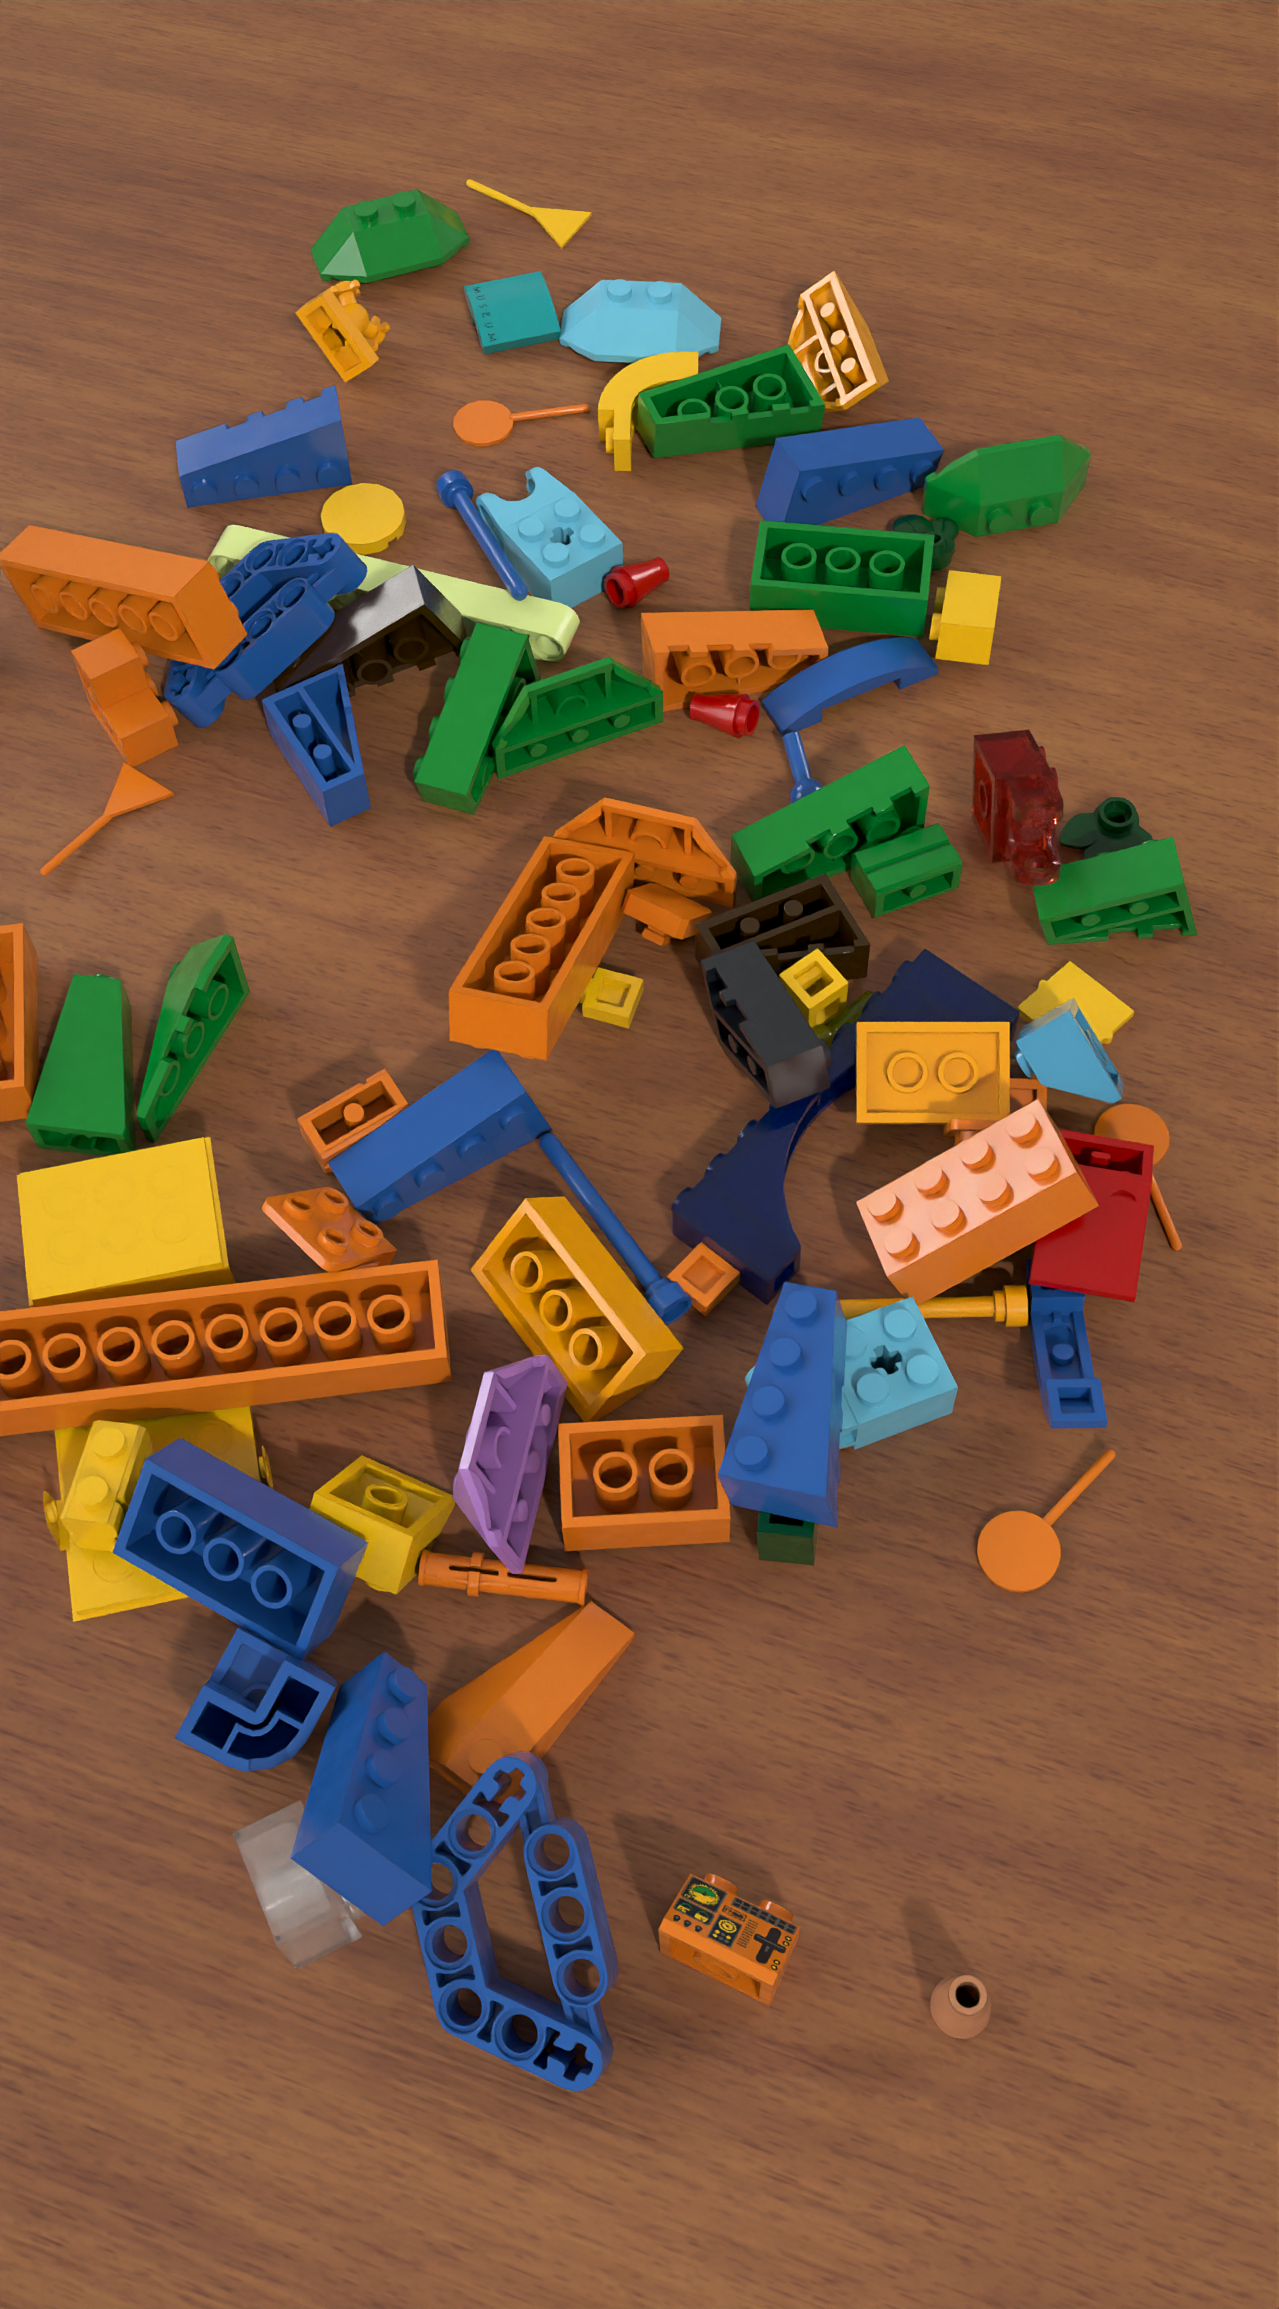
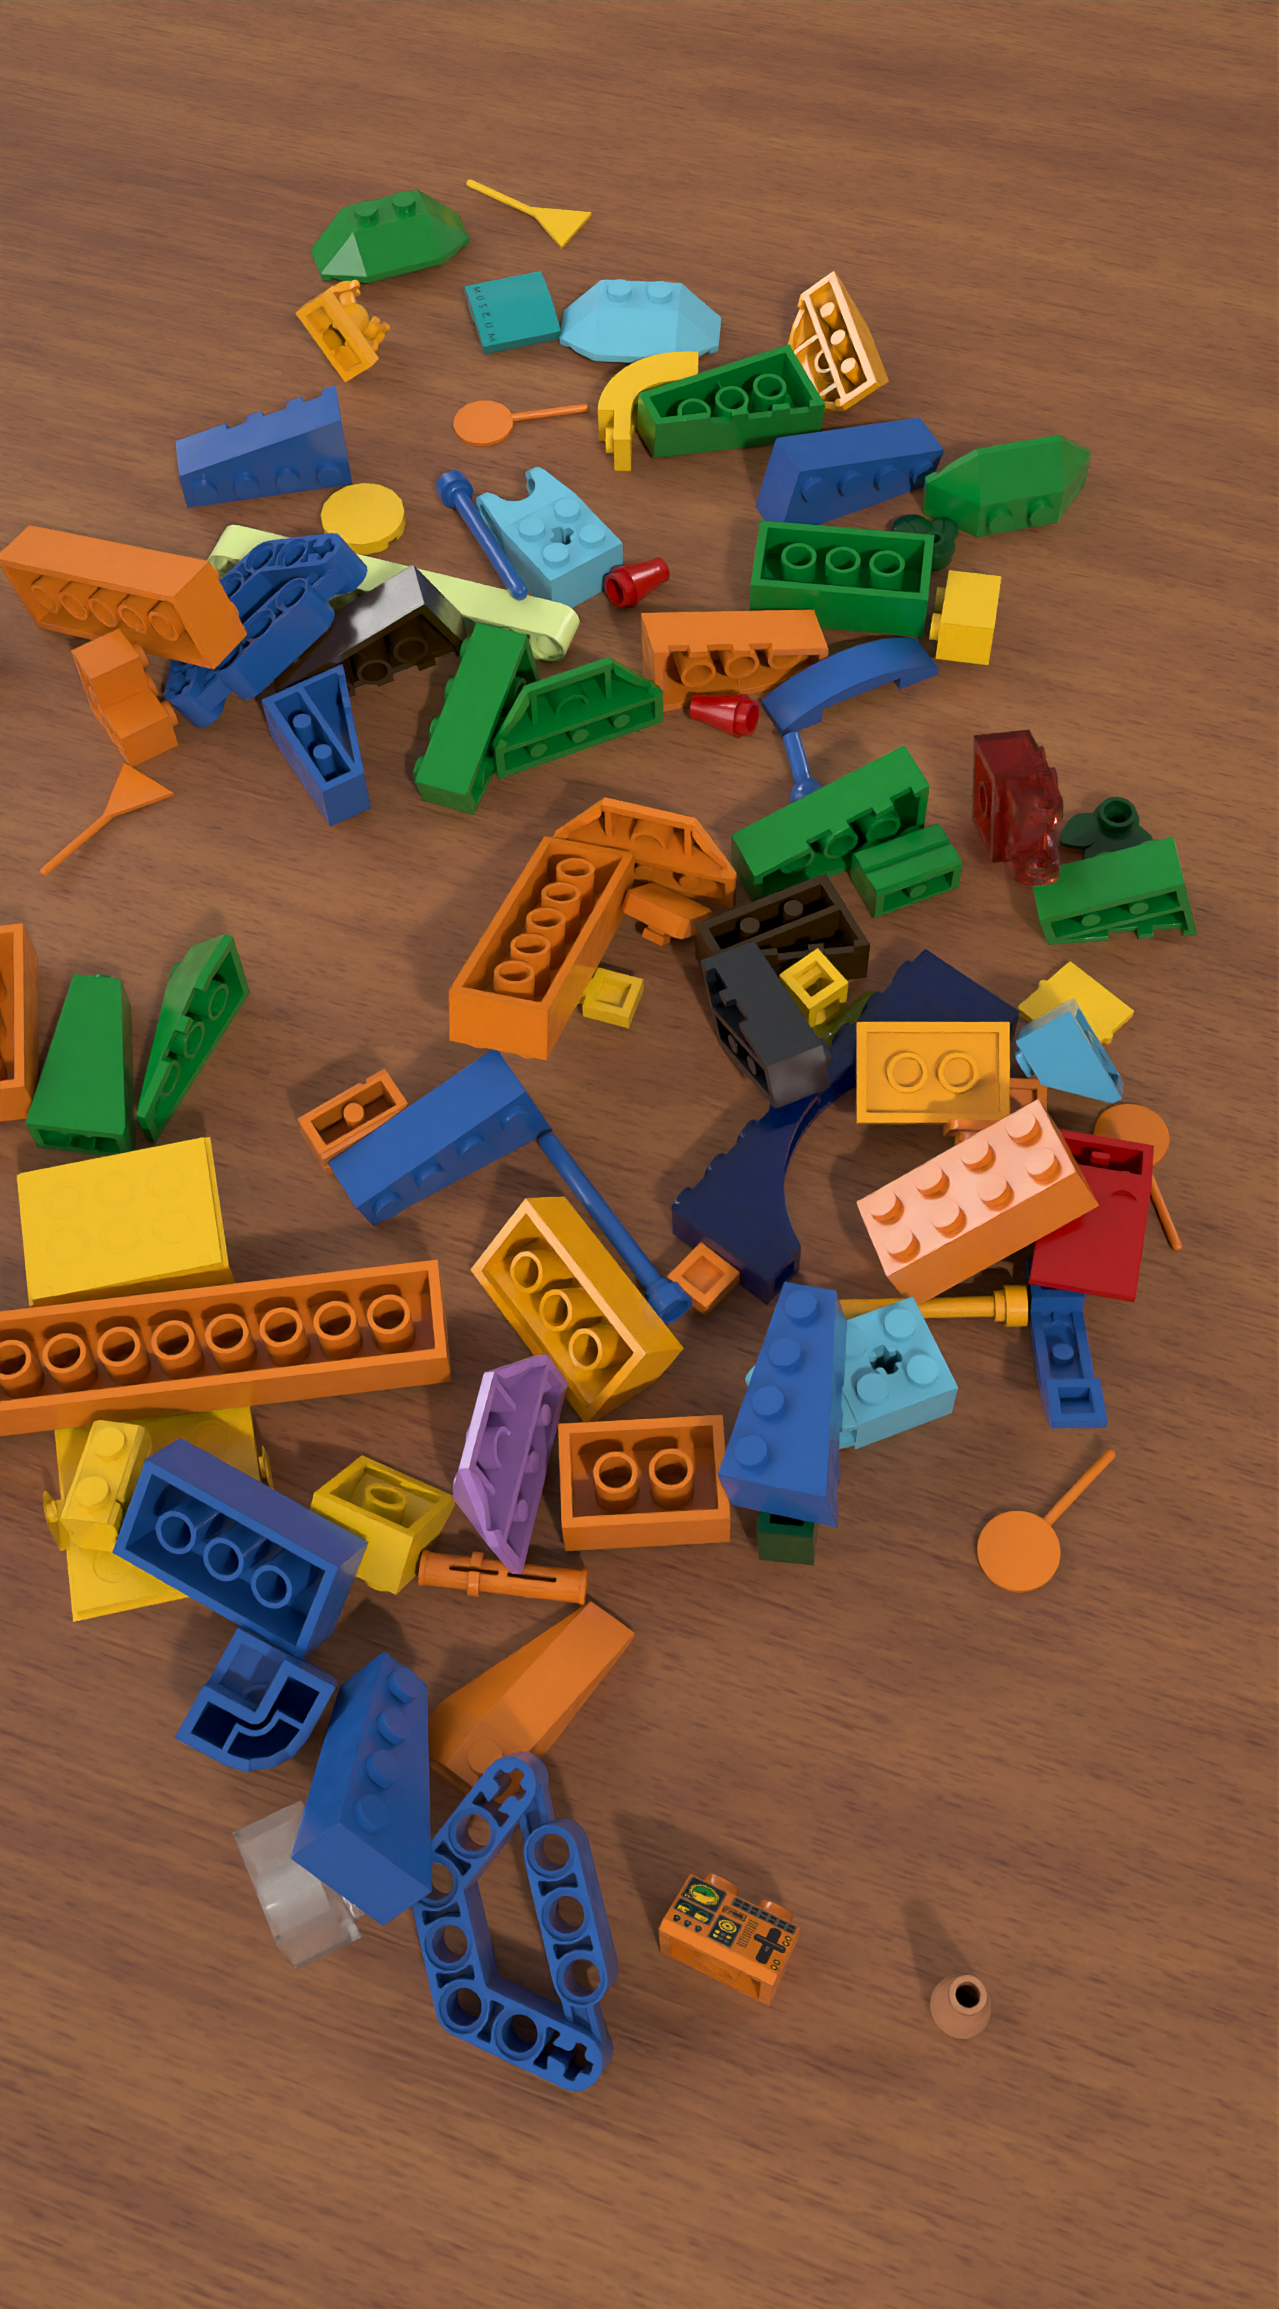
(329, 1229): orange bracket -> none

